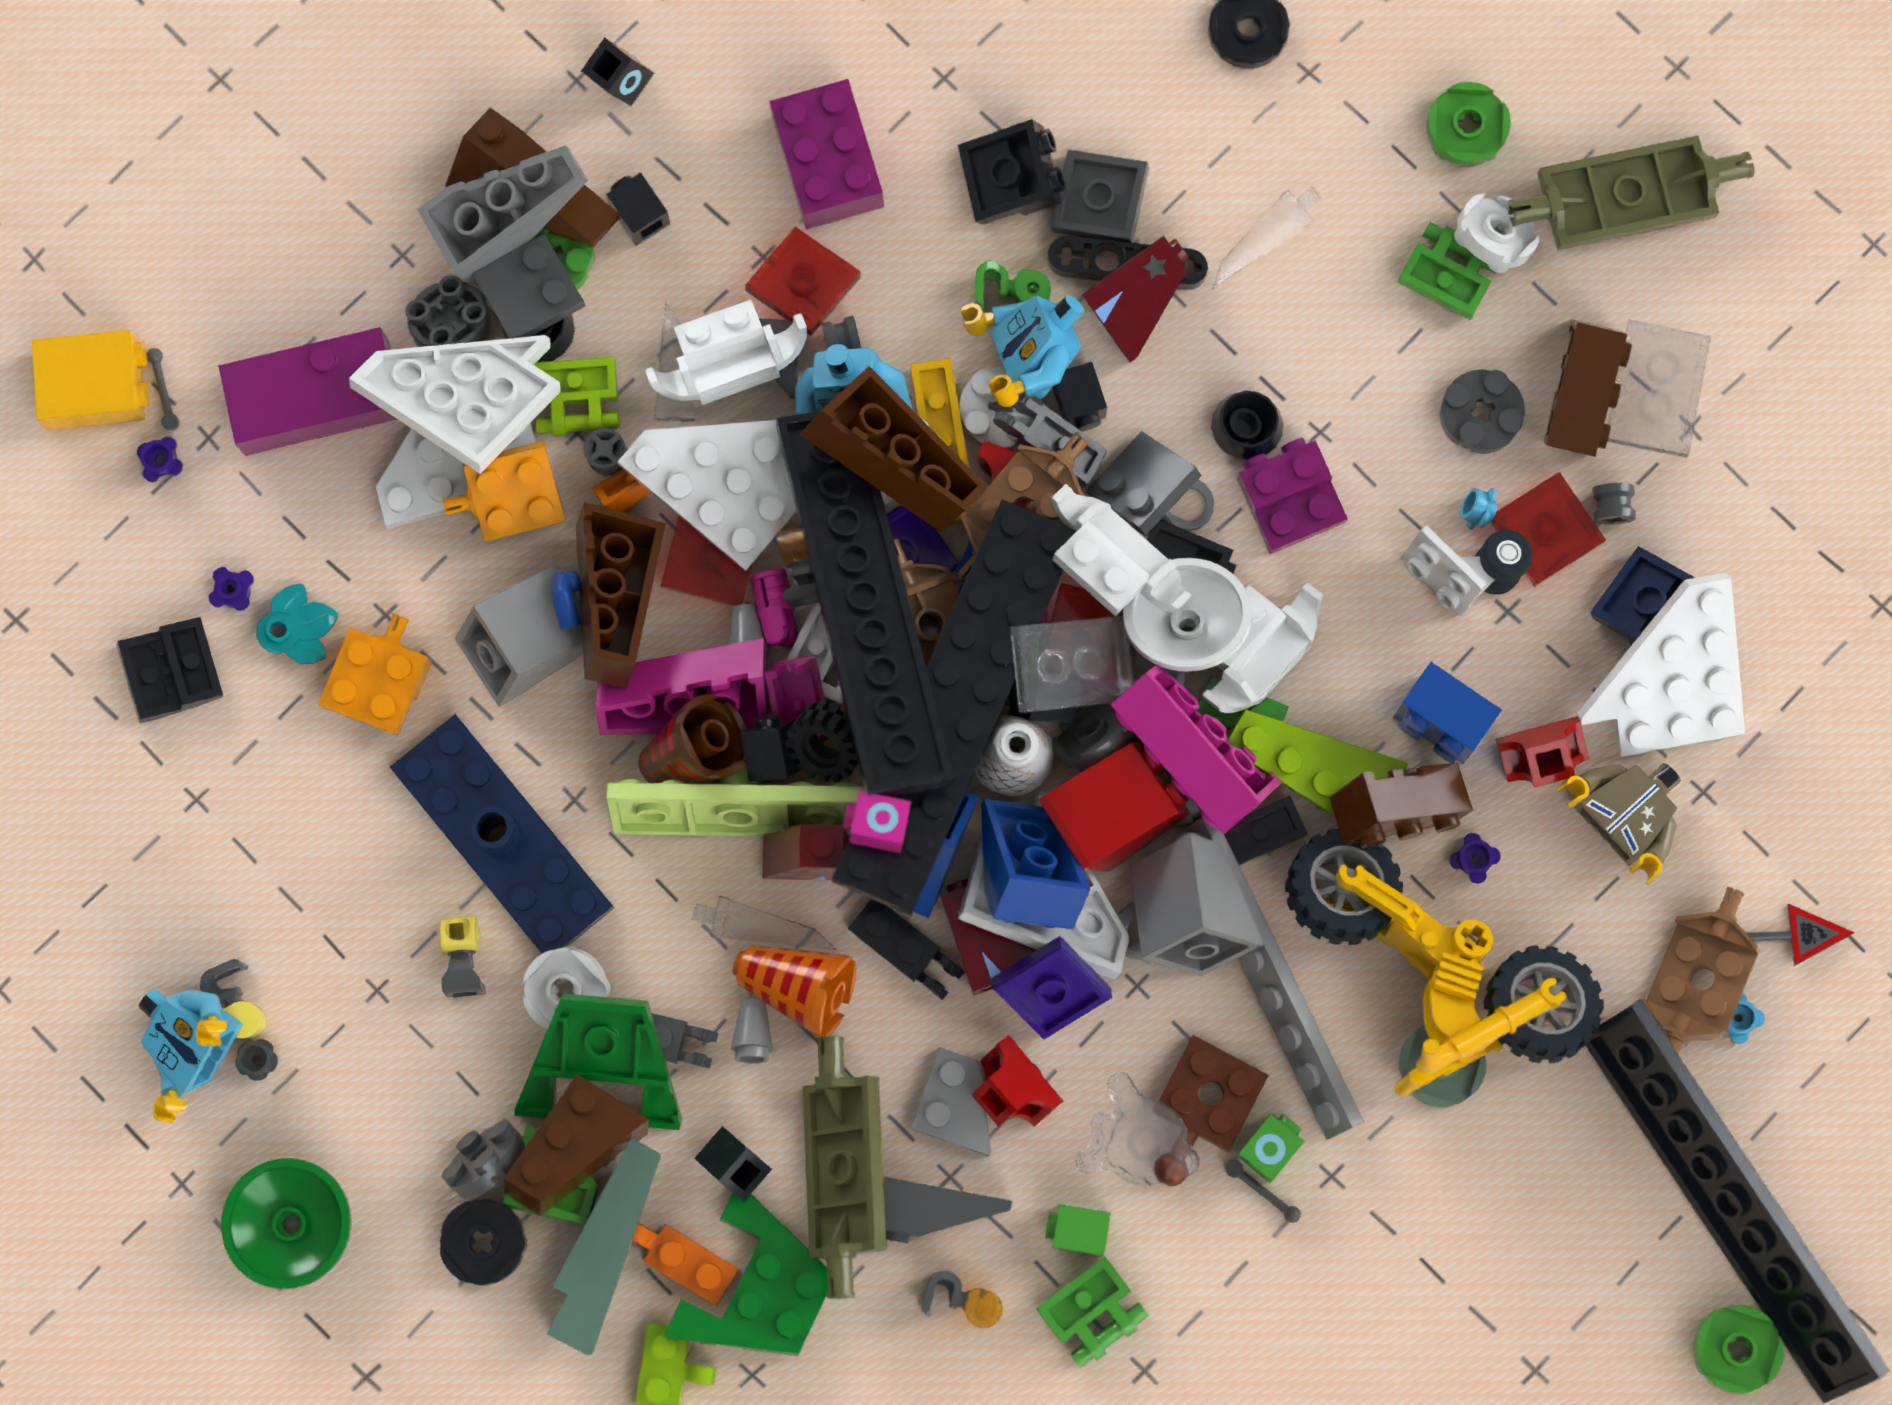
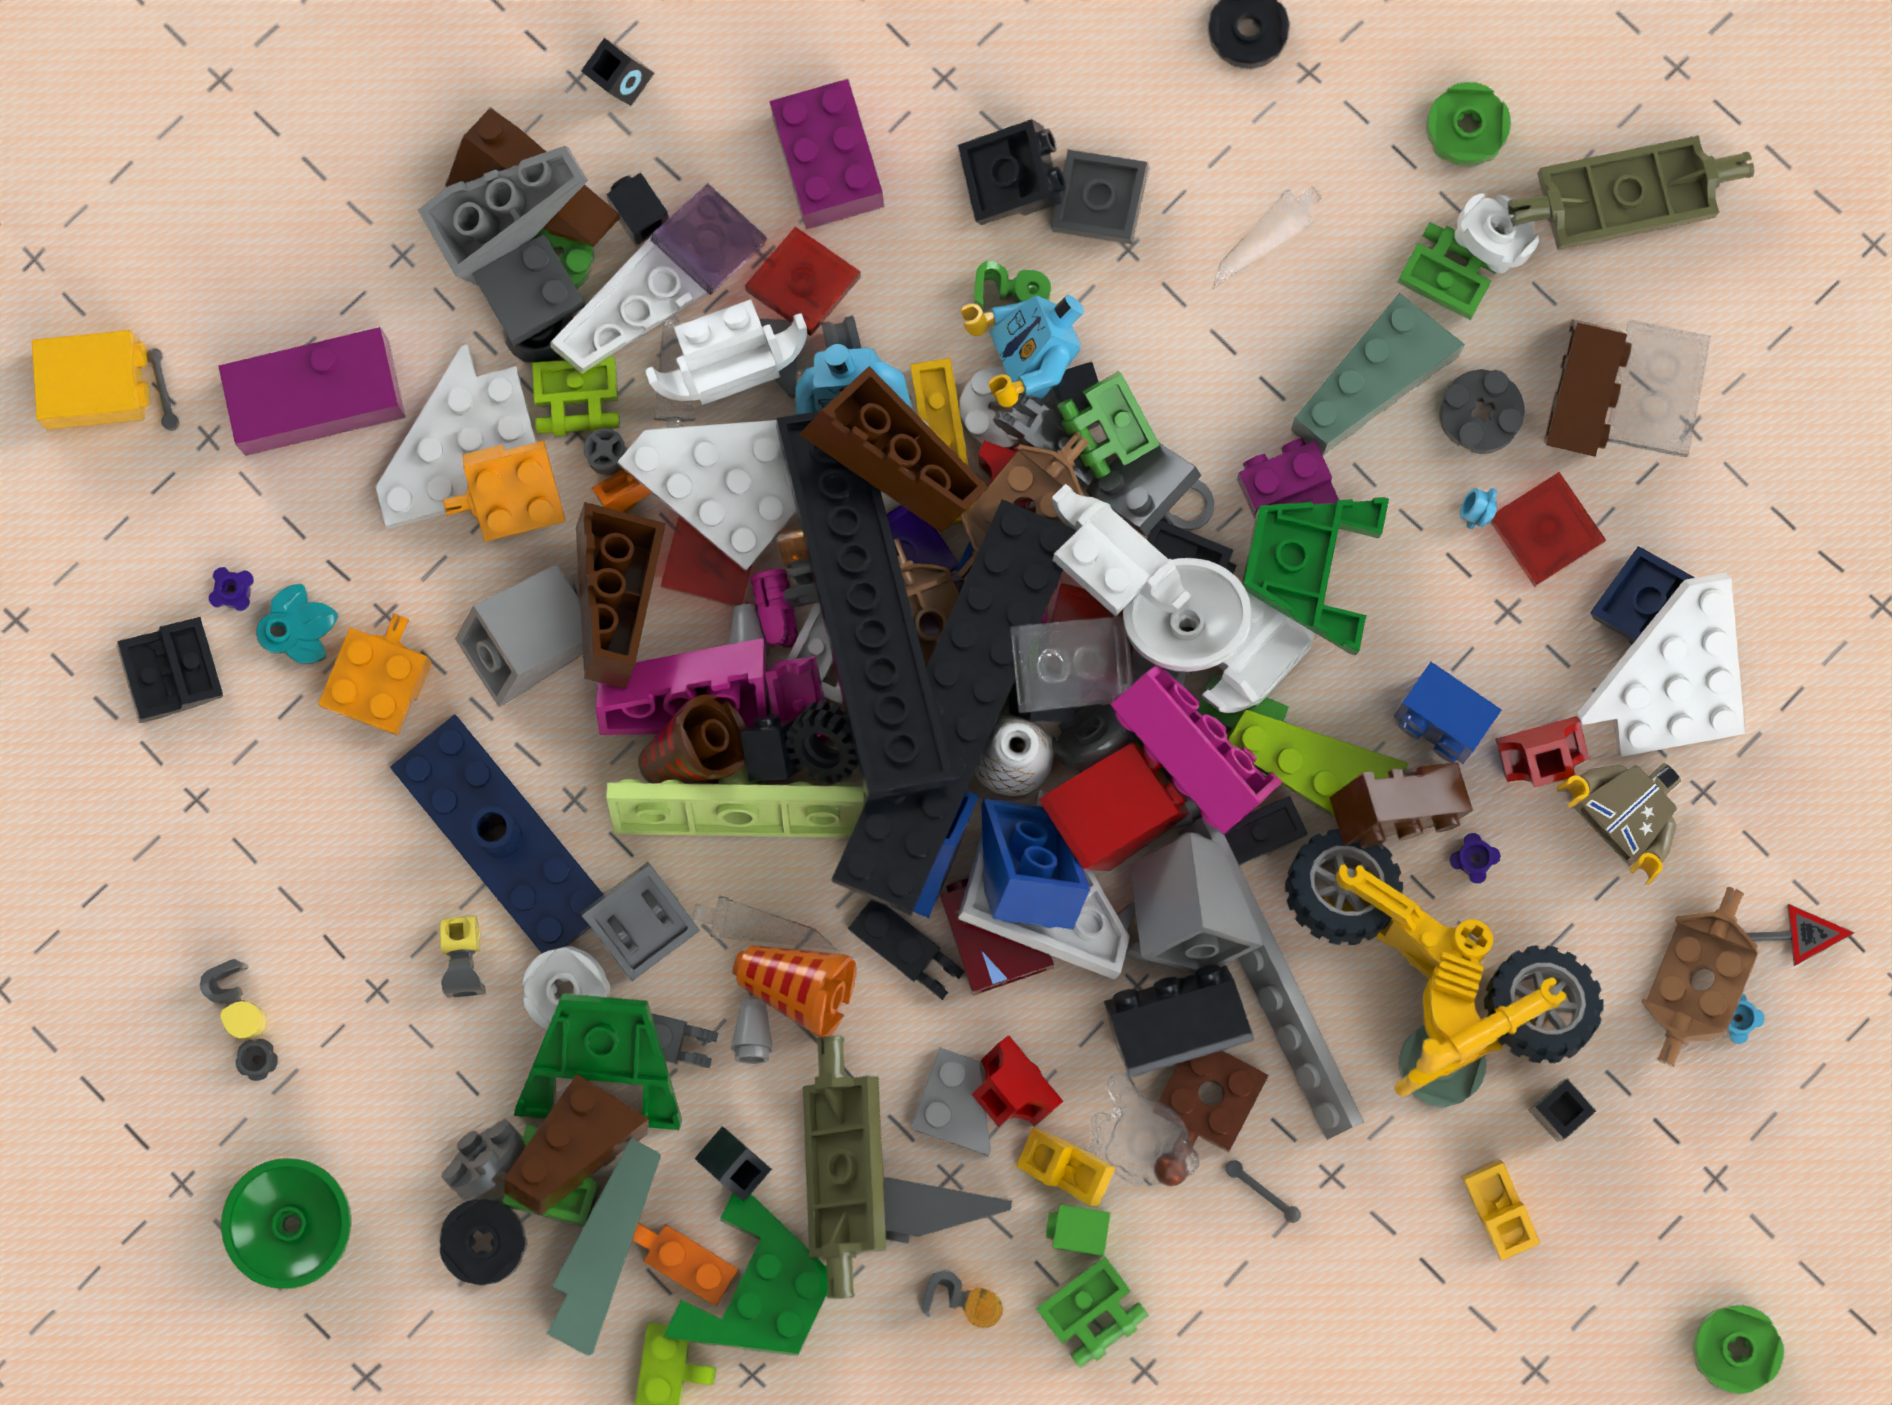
(150, 451): dark purple plate -> none
(186, 1042): medium azure torso -> none
(448, 314): dark grey tile -> none
(462, 394): white wing -> none
(563, 587): blue arm -> none
(628, 306): none -> white wing
(639, 921): none -> dark grey plate
(708, 239): none -> clear purple plate
(803, 852): dark red slope -> none
(877, 821): dark pink brick -> none
(1051, 987): dark purple tile -> none
(1065, 1166): none -> yellow slope
(1119, 418): none -> bright green plate
(1123, 250): black beam -> none
(1137, 294): dark red slope -> none
(1178, 1020): none -> black slope
(1244, 436): black hat -> none
(1271, 1146): bright green brick -> none
(1293, 562): none -> green wing
(1384, 365): none -> sand green wedge
(1462, 579): white plate -> none
(1501, 1210): none -> yellow slope
(1562, 1110): none -> black brick
(1614, 503): dark grey wheel -> none
(1735, 1204): black plate -> none

